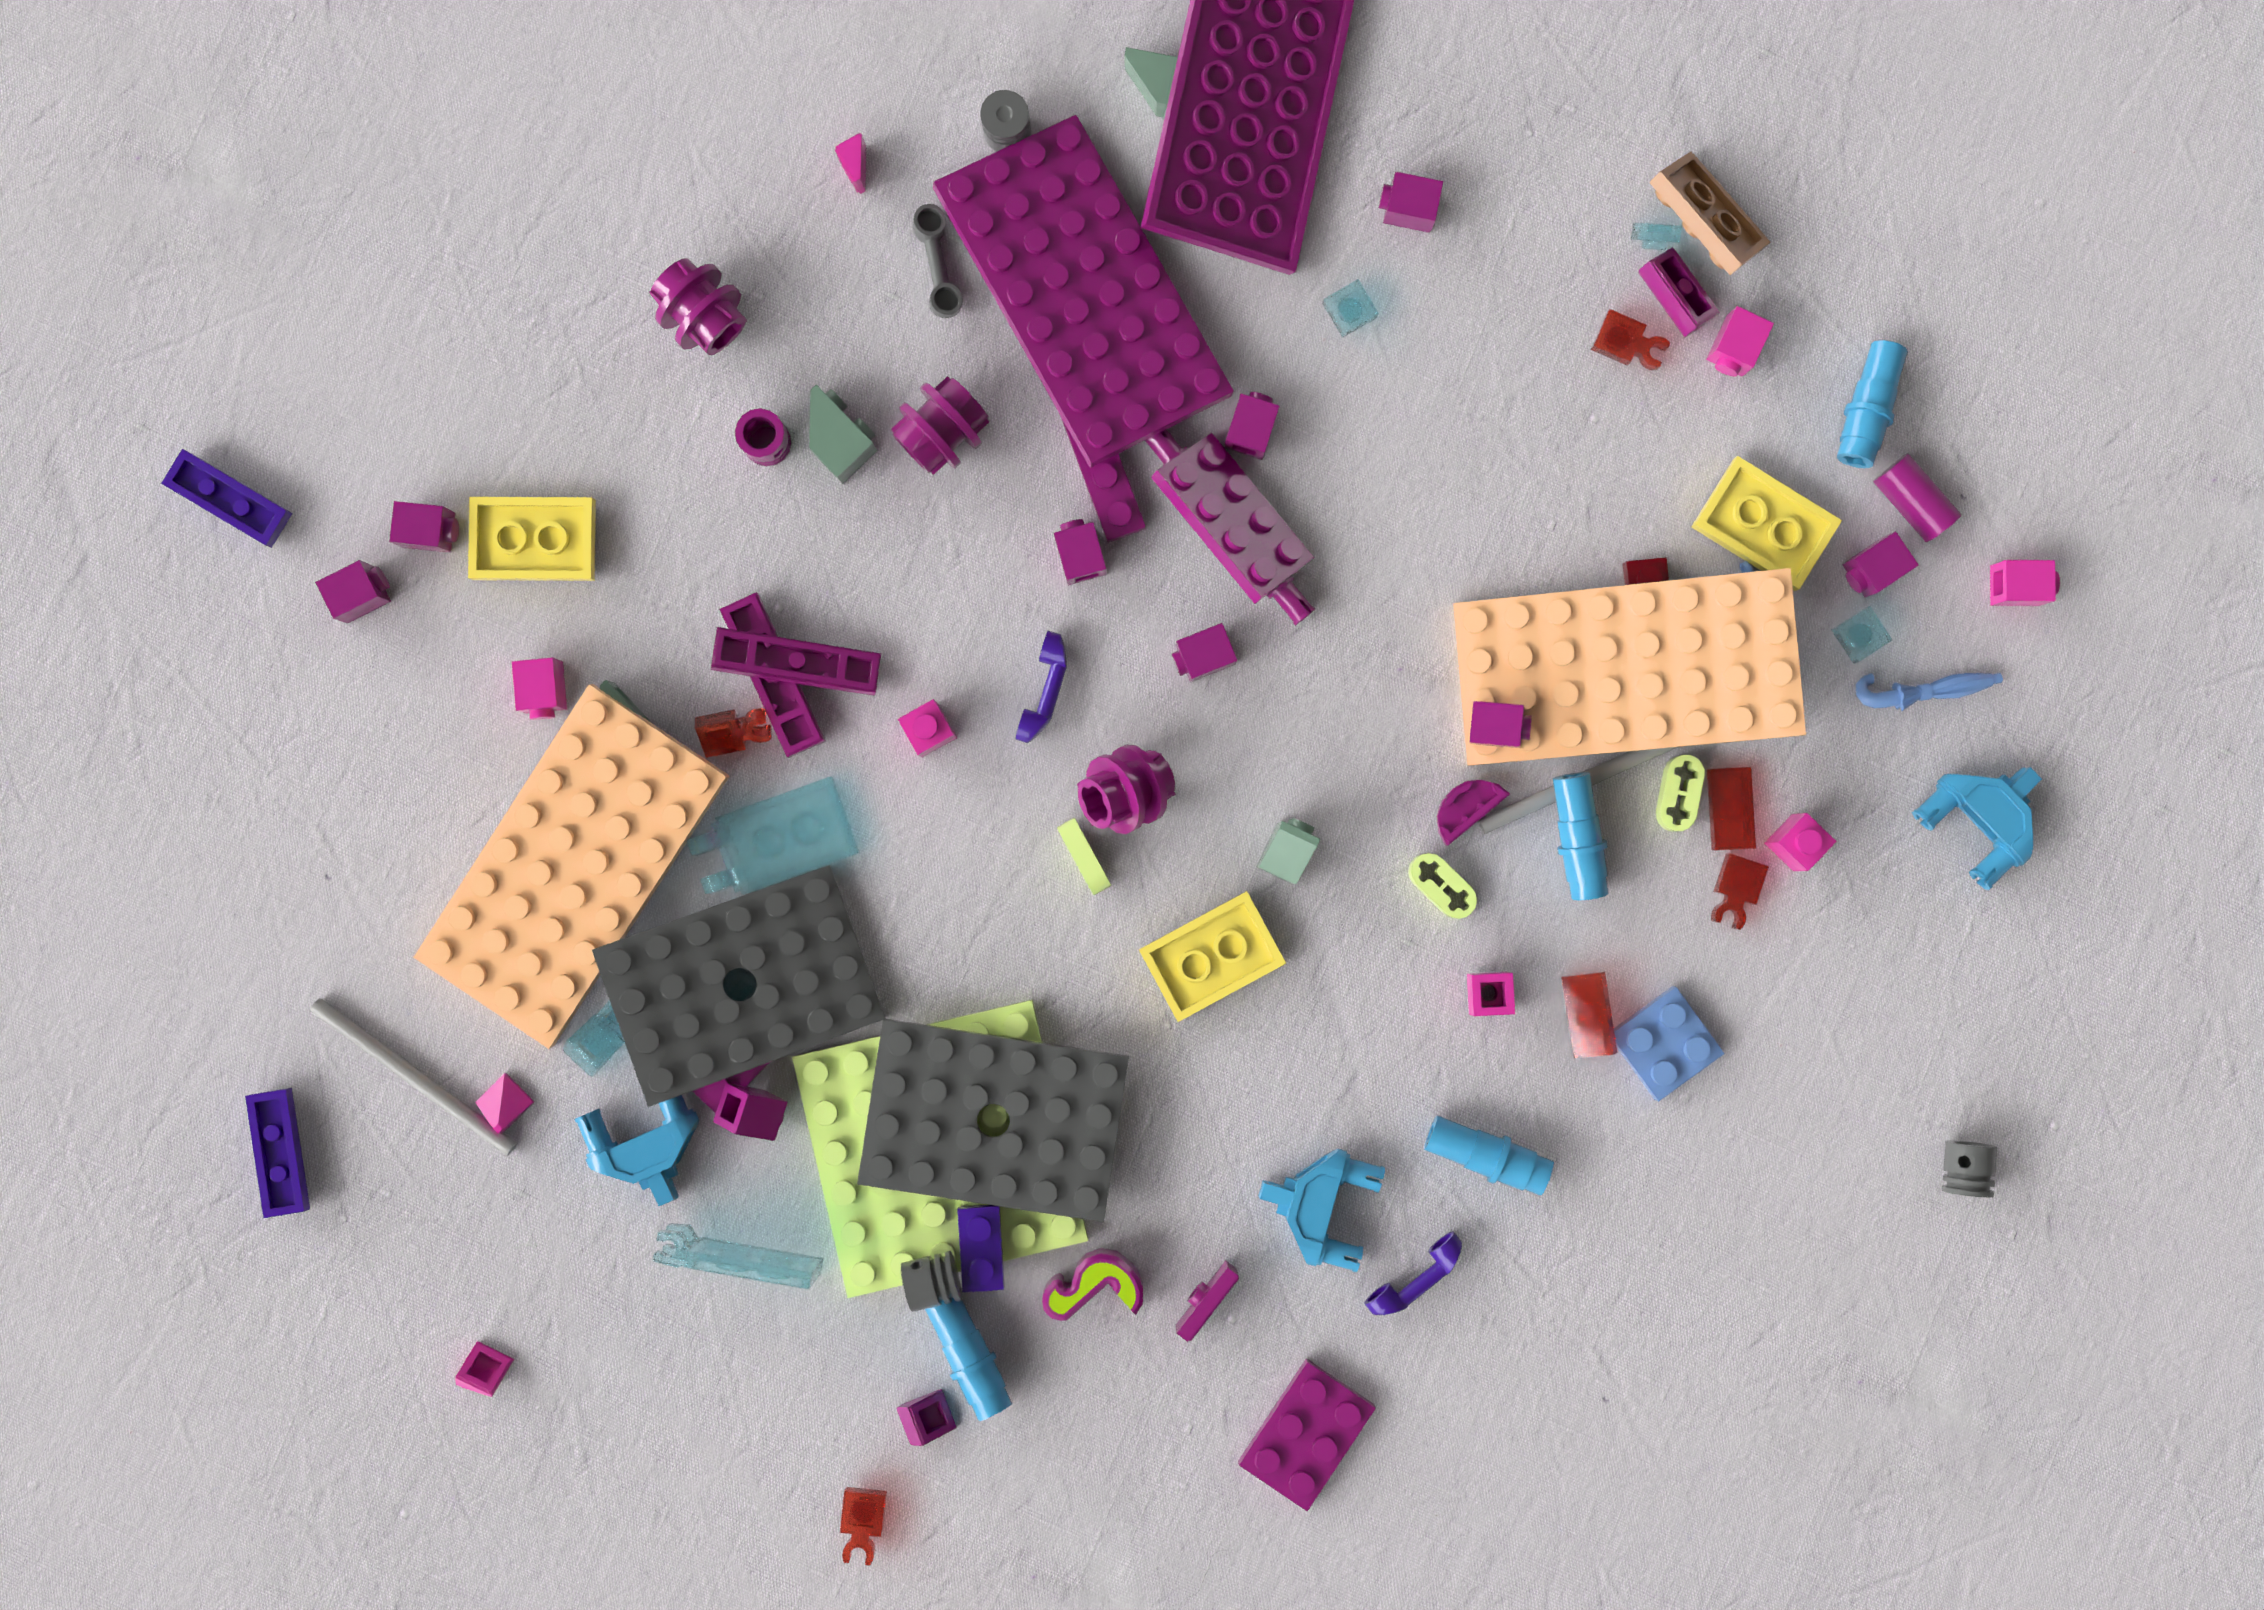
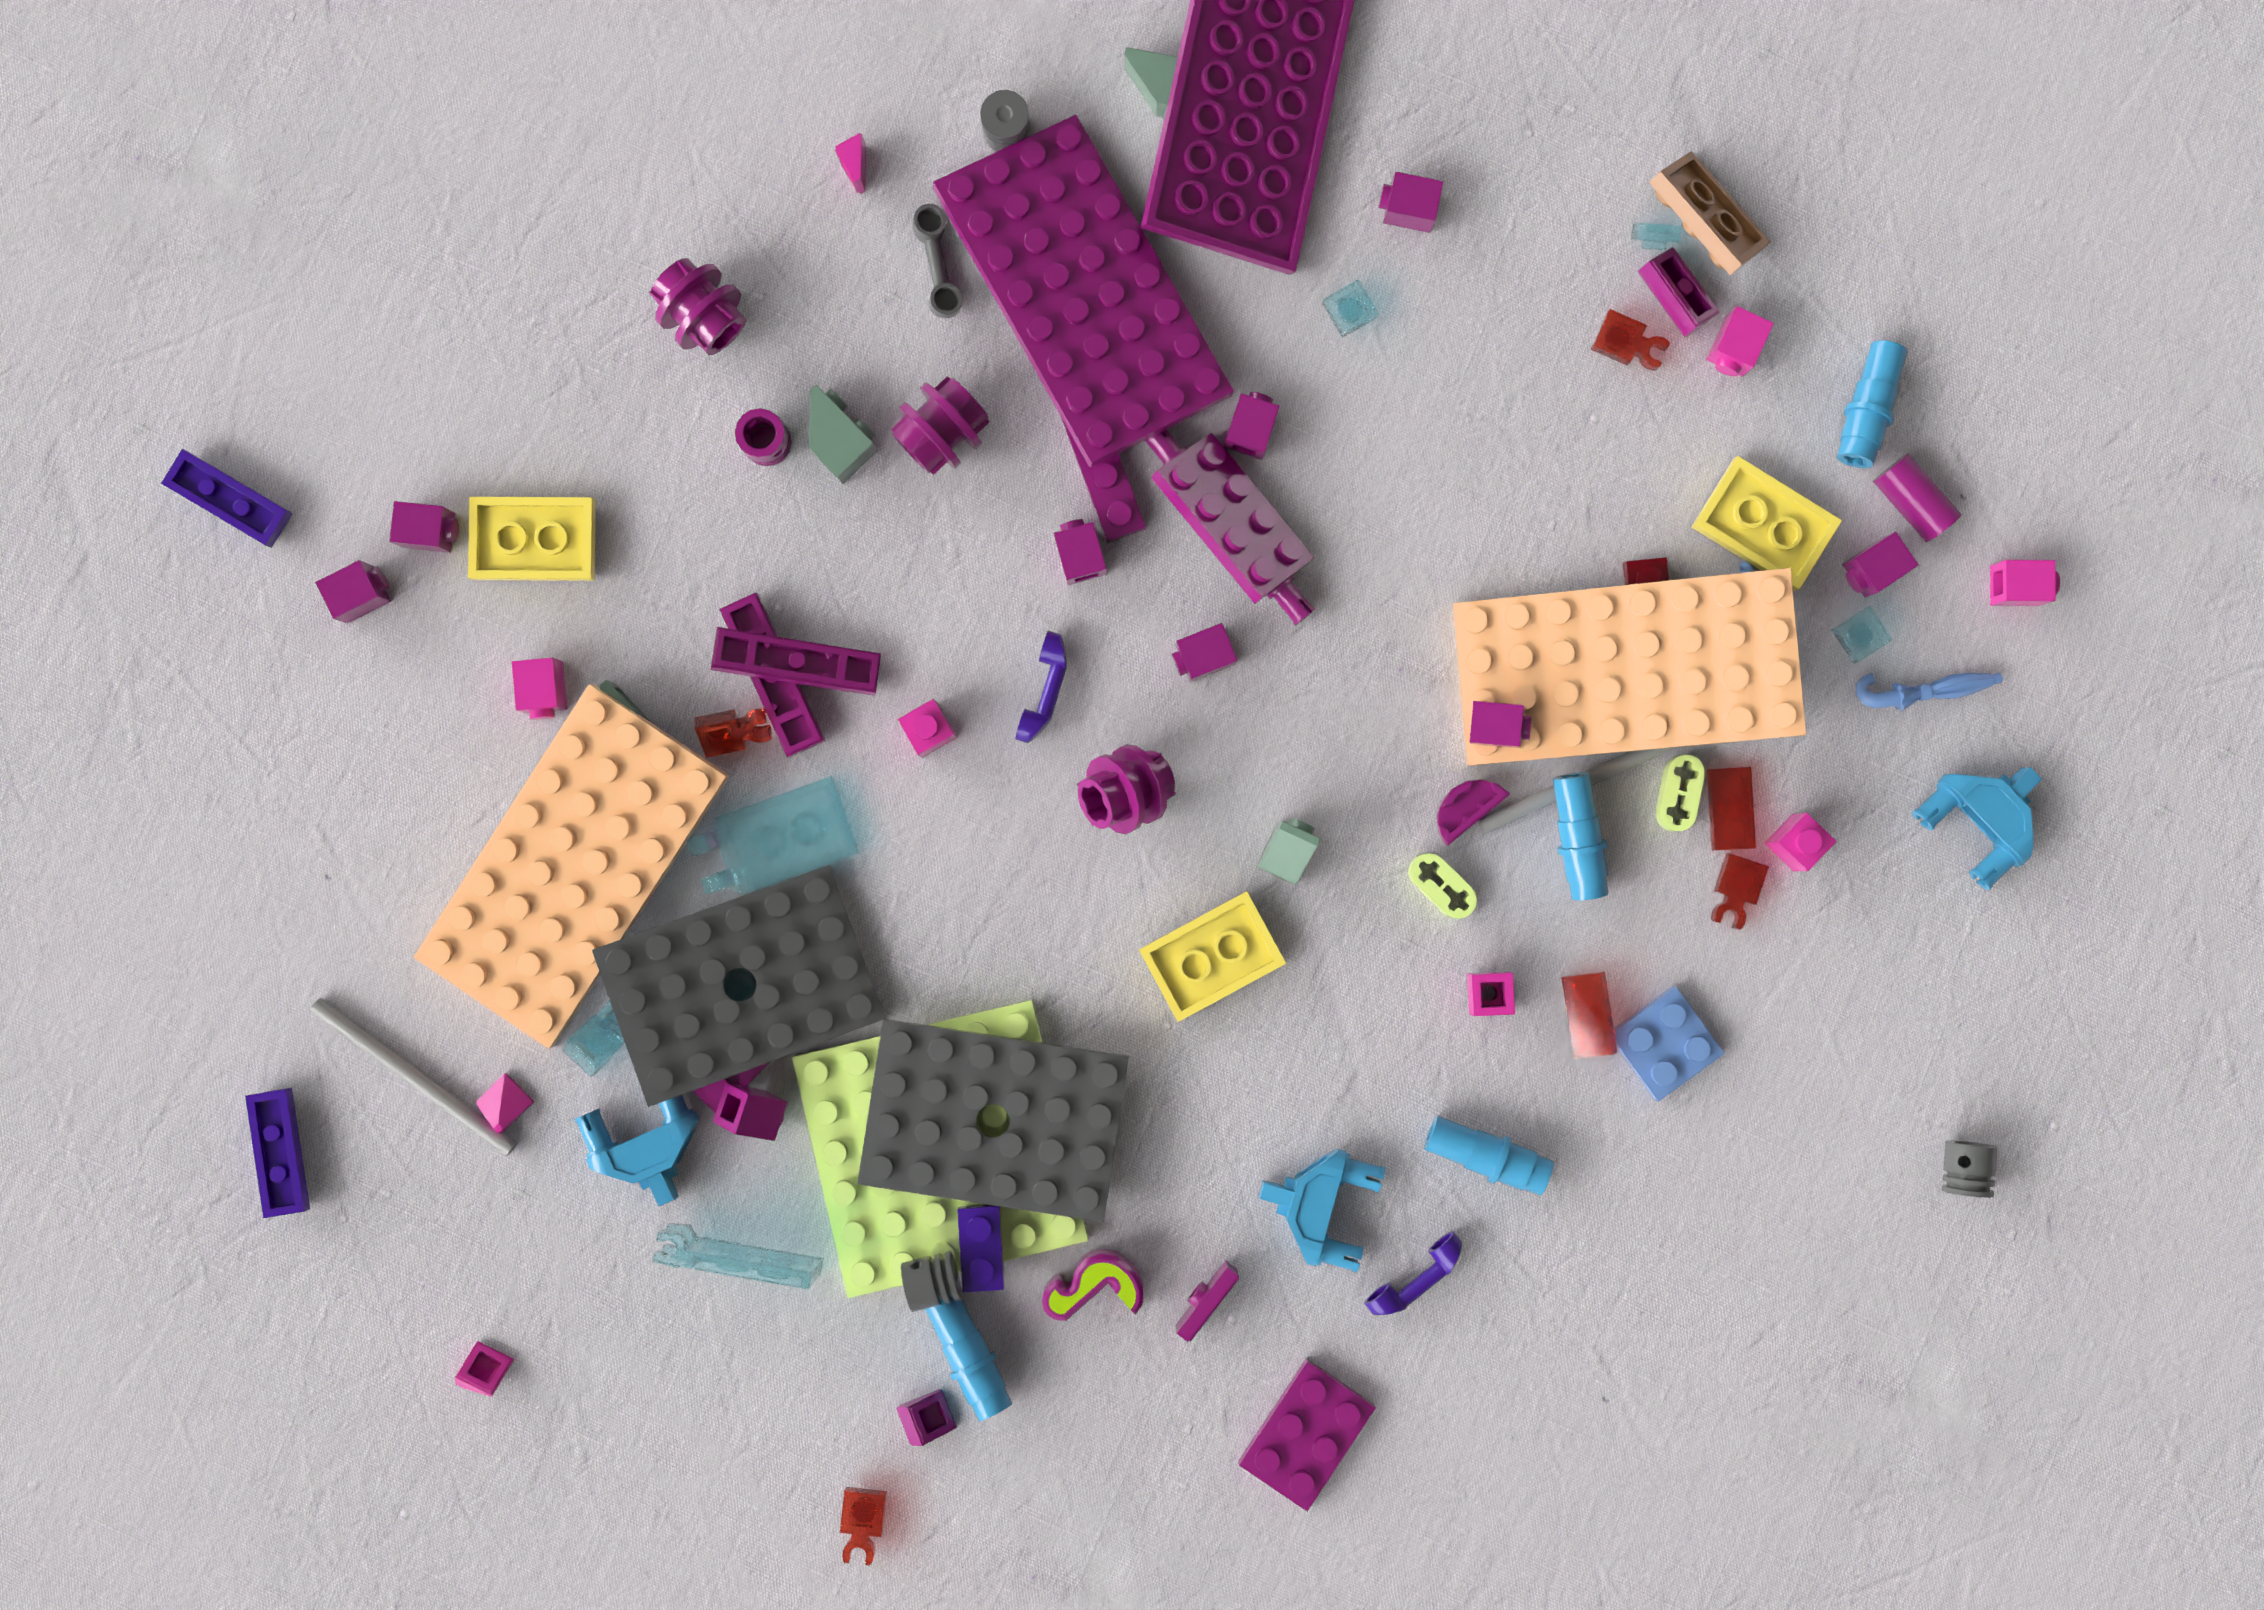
(1084, 856): yellowish green beam -> none

